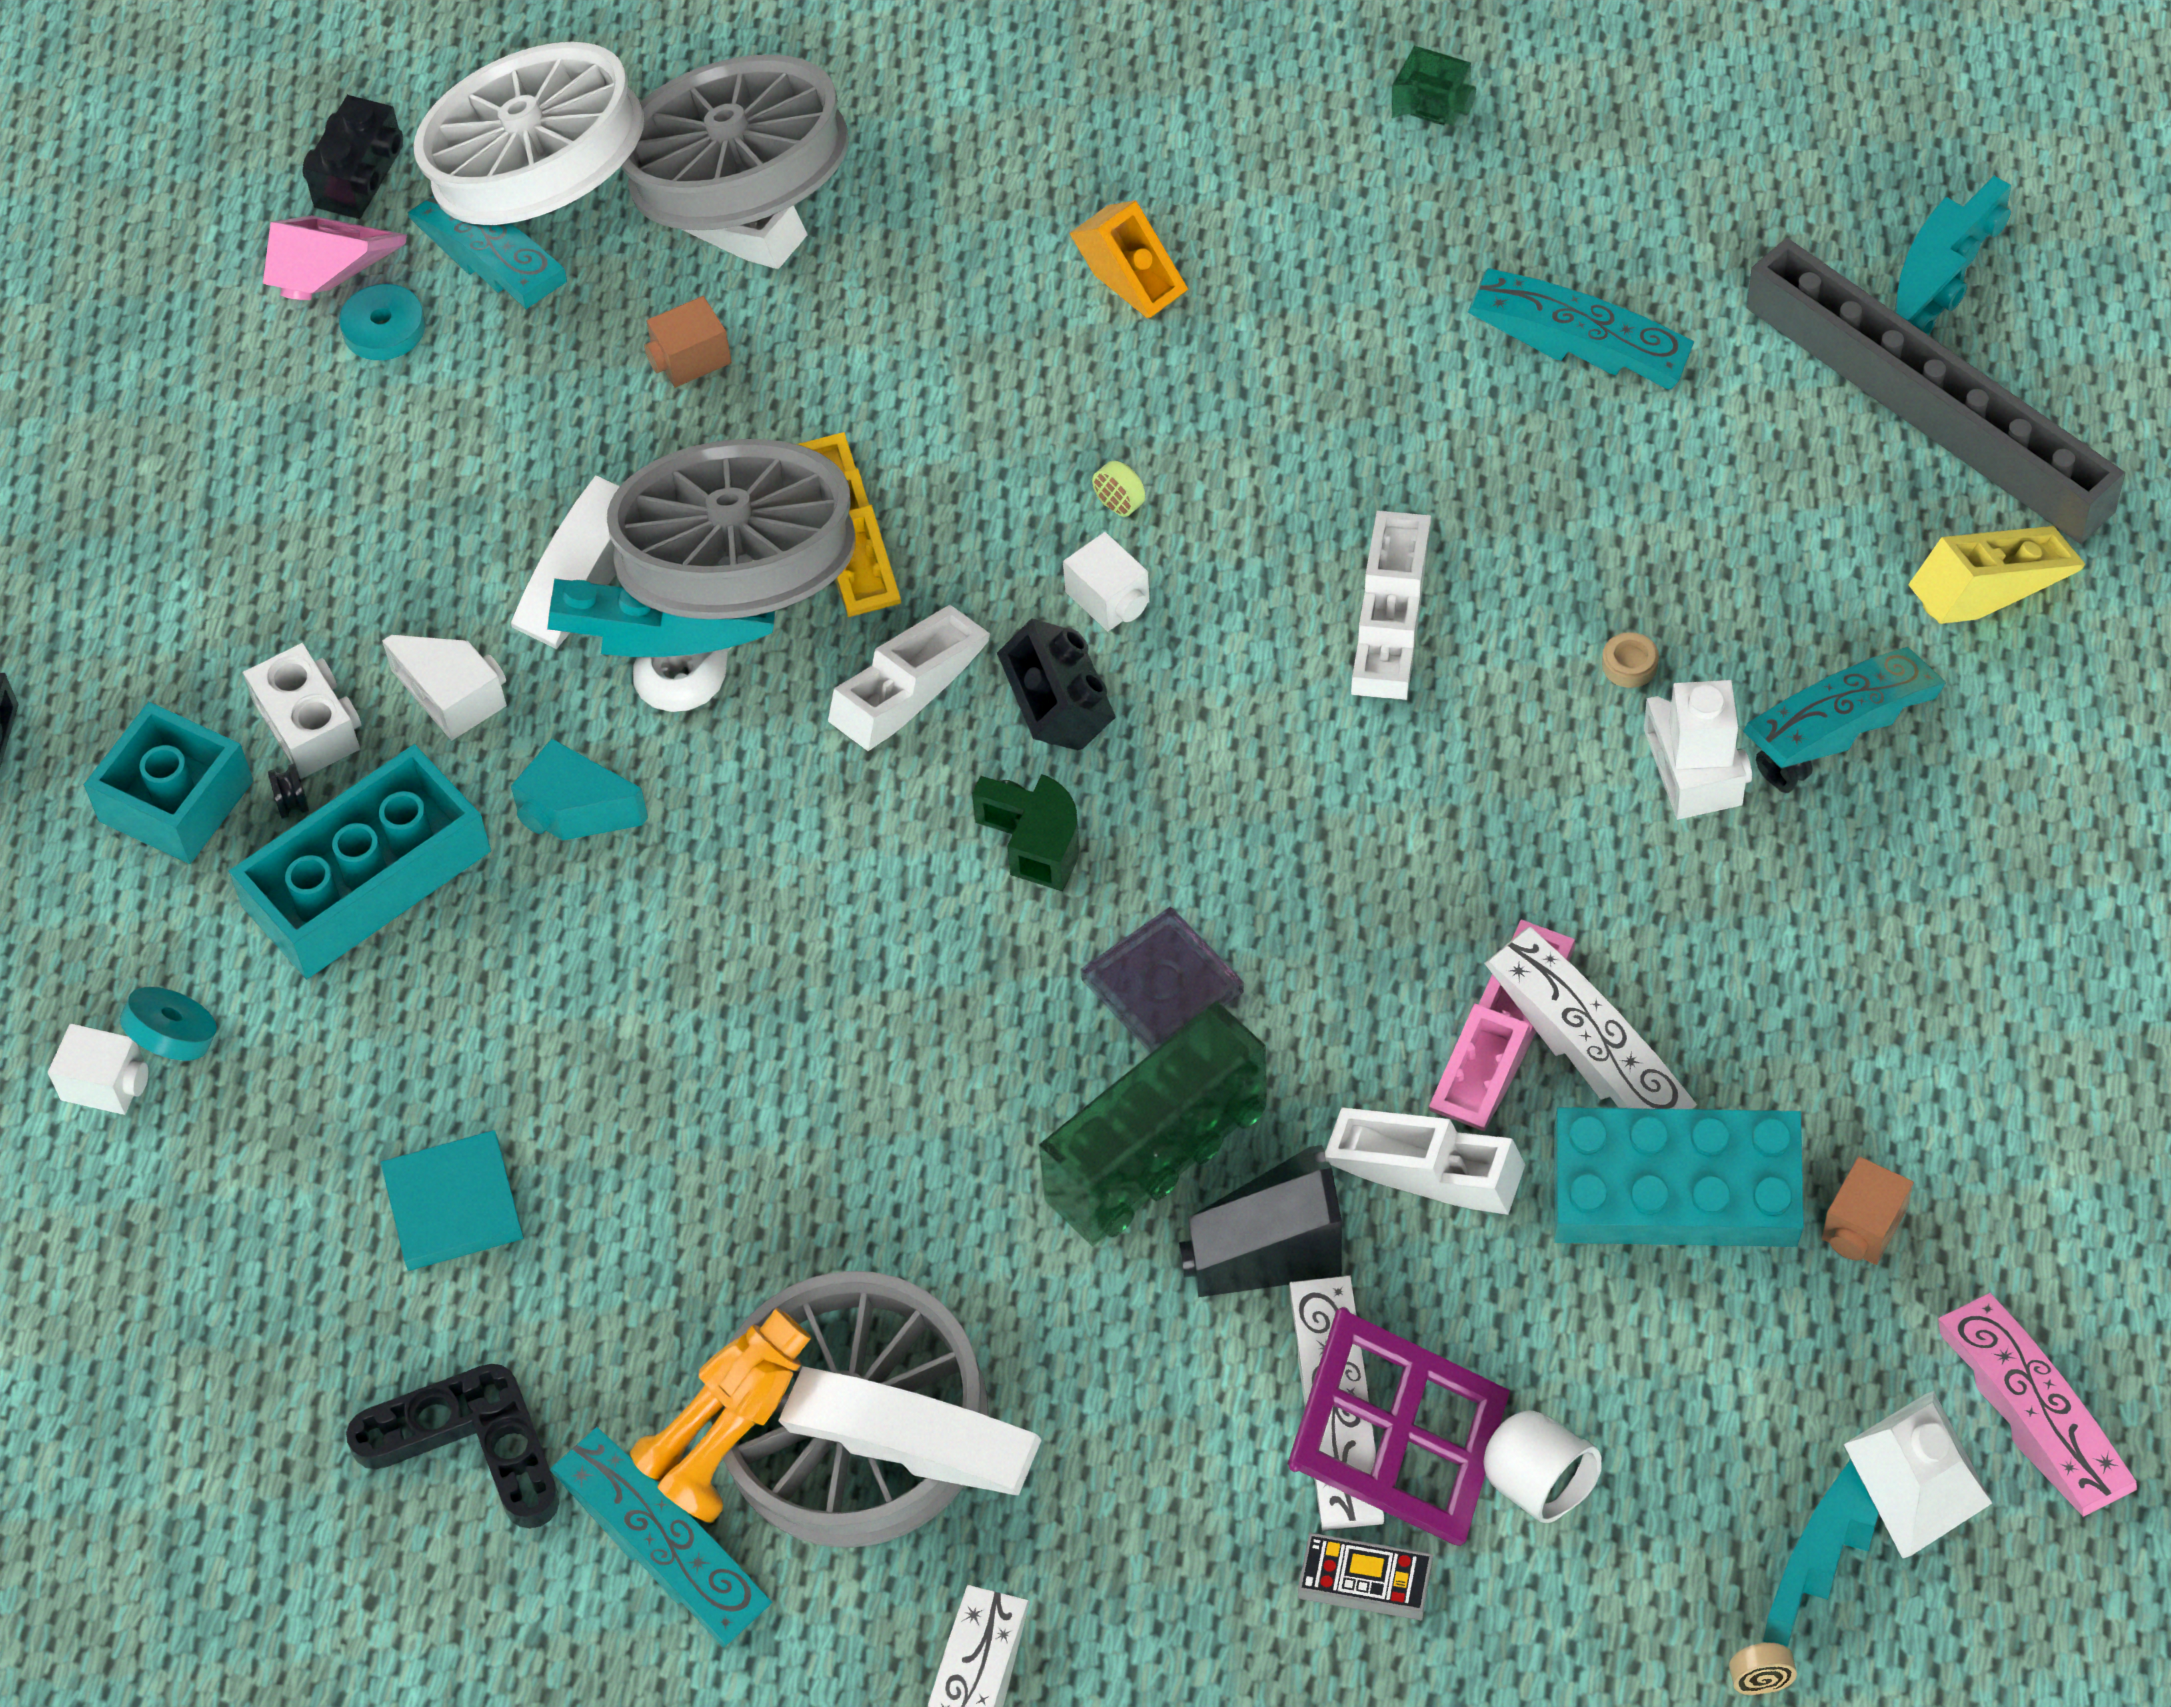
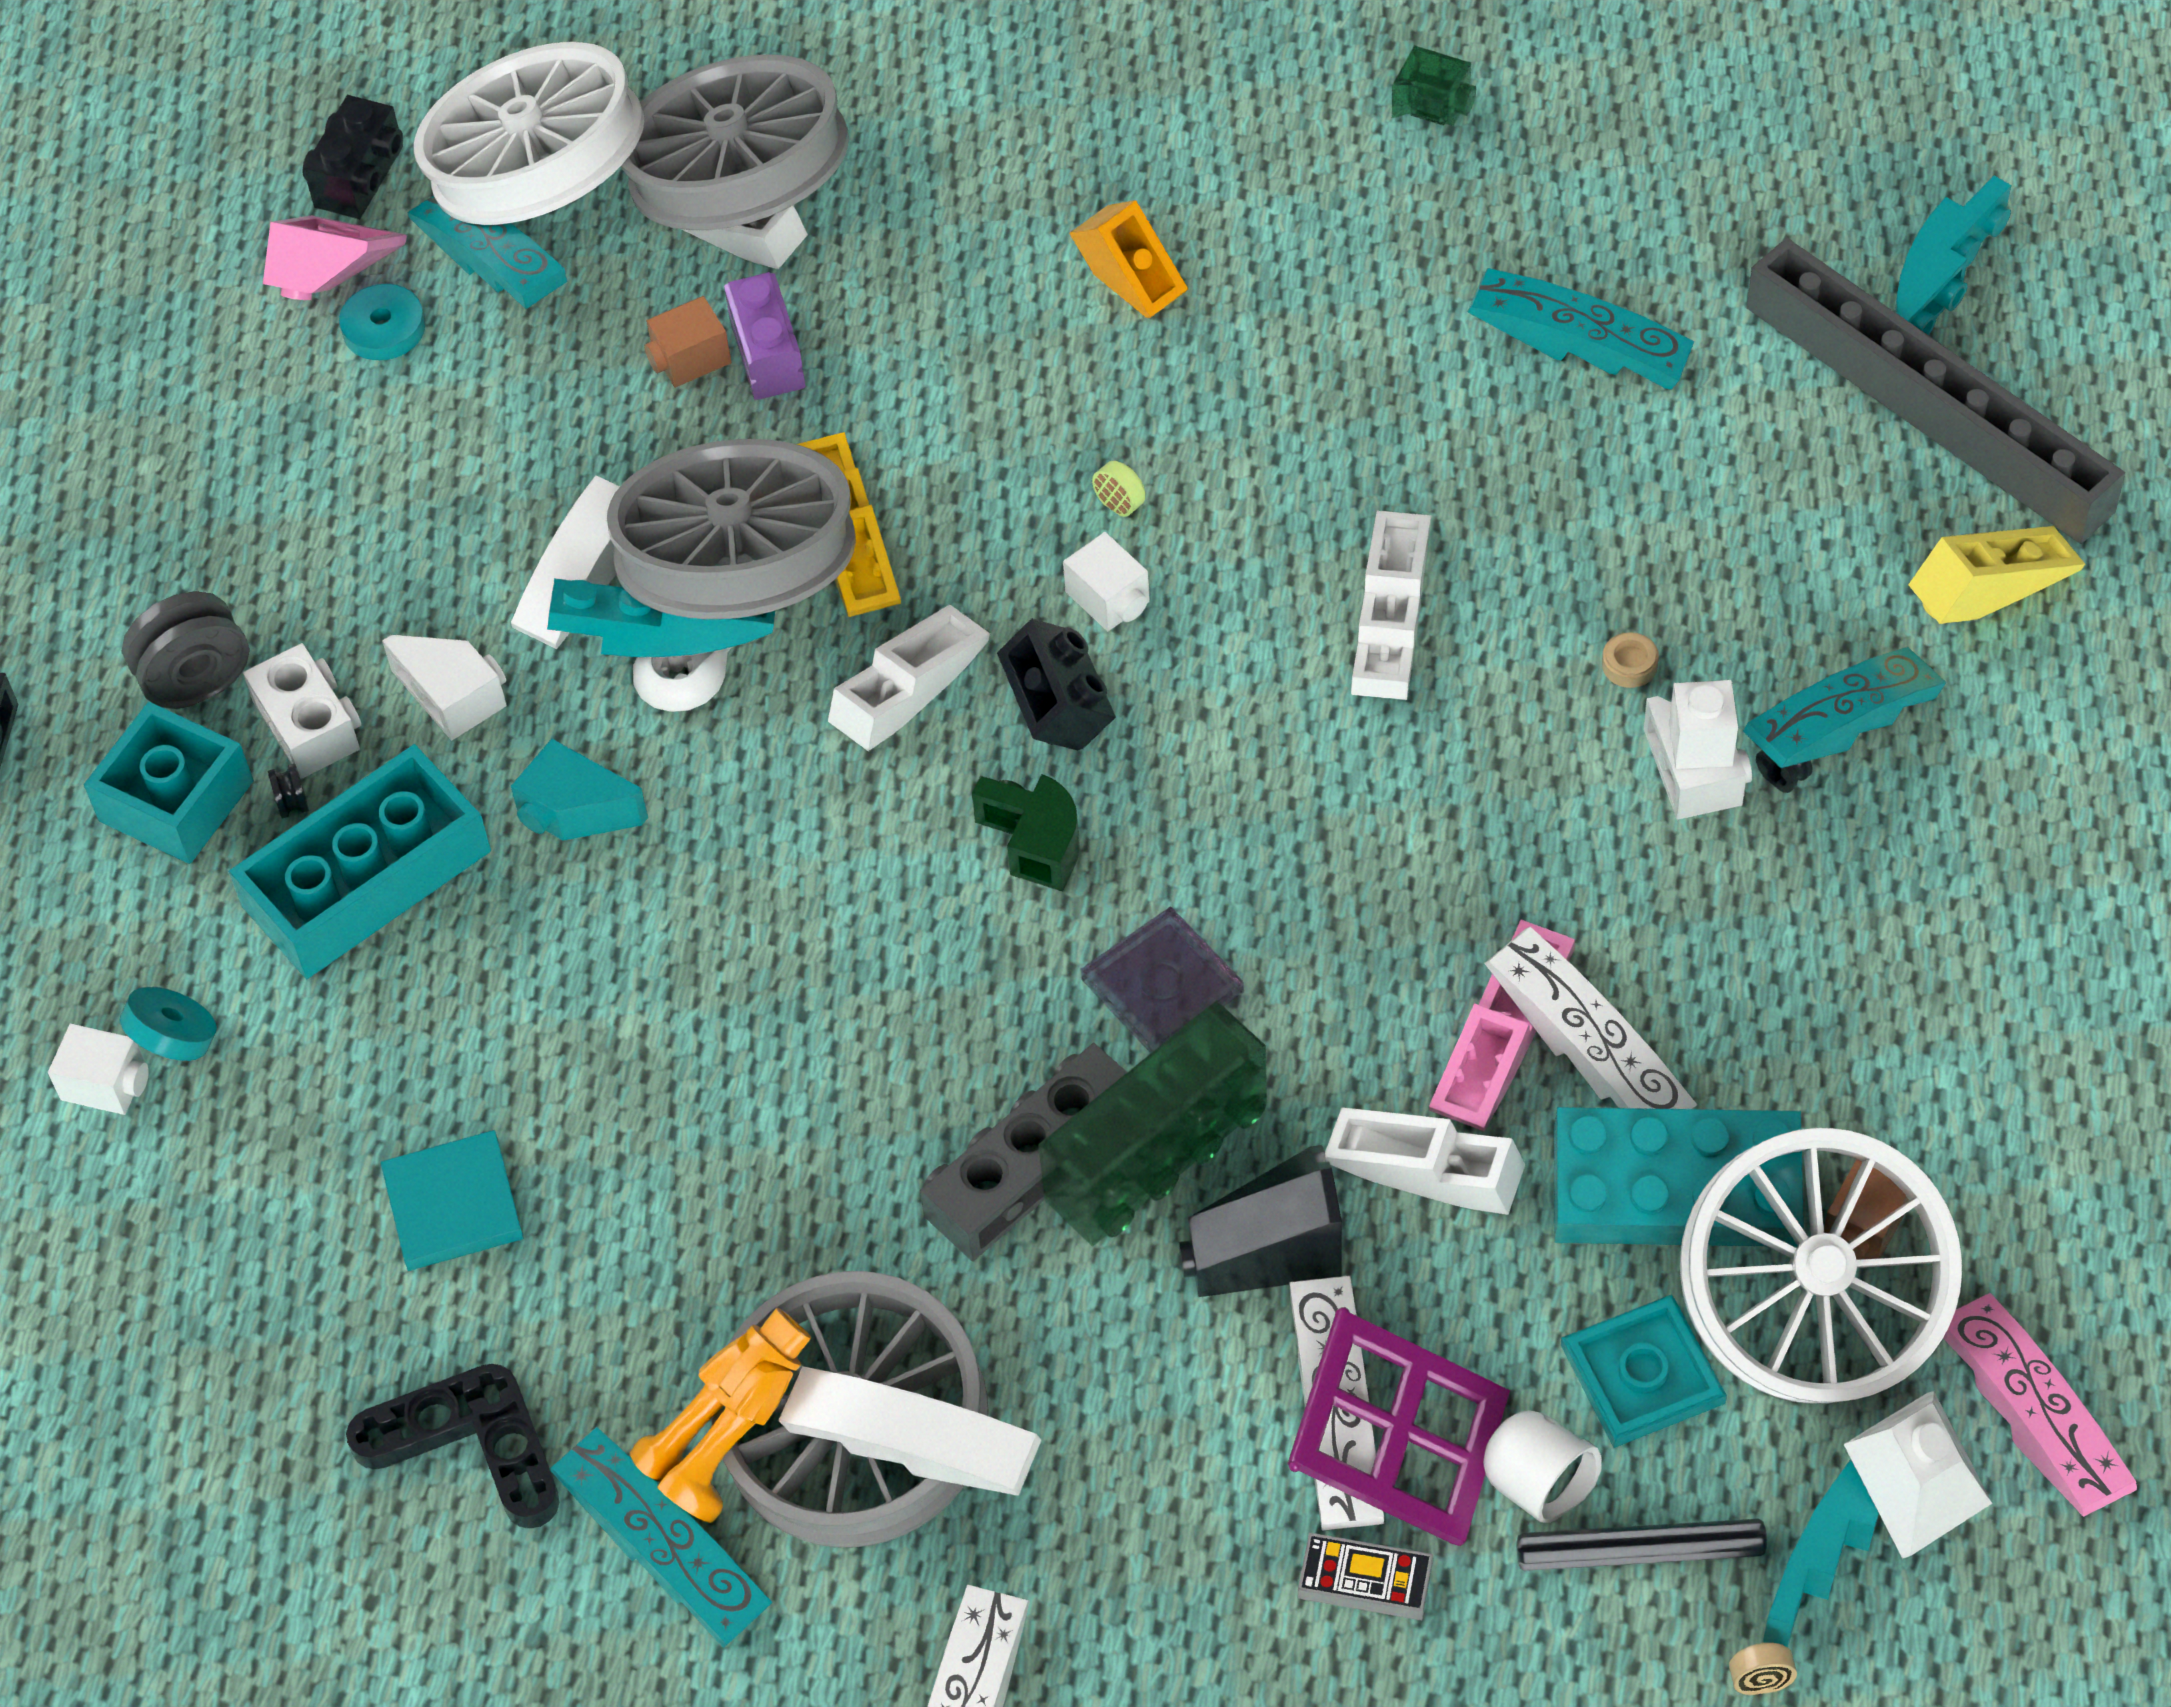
(185, 649): none -> dark grey wheel
(764, 335): none -> medium lavender brick
(978, 1217): none -> dark grey brick
(1641, 1544): none -> axle
(1643, 1370): none -> teal tile
(1822, 1266): none -> white wheel

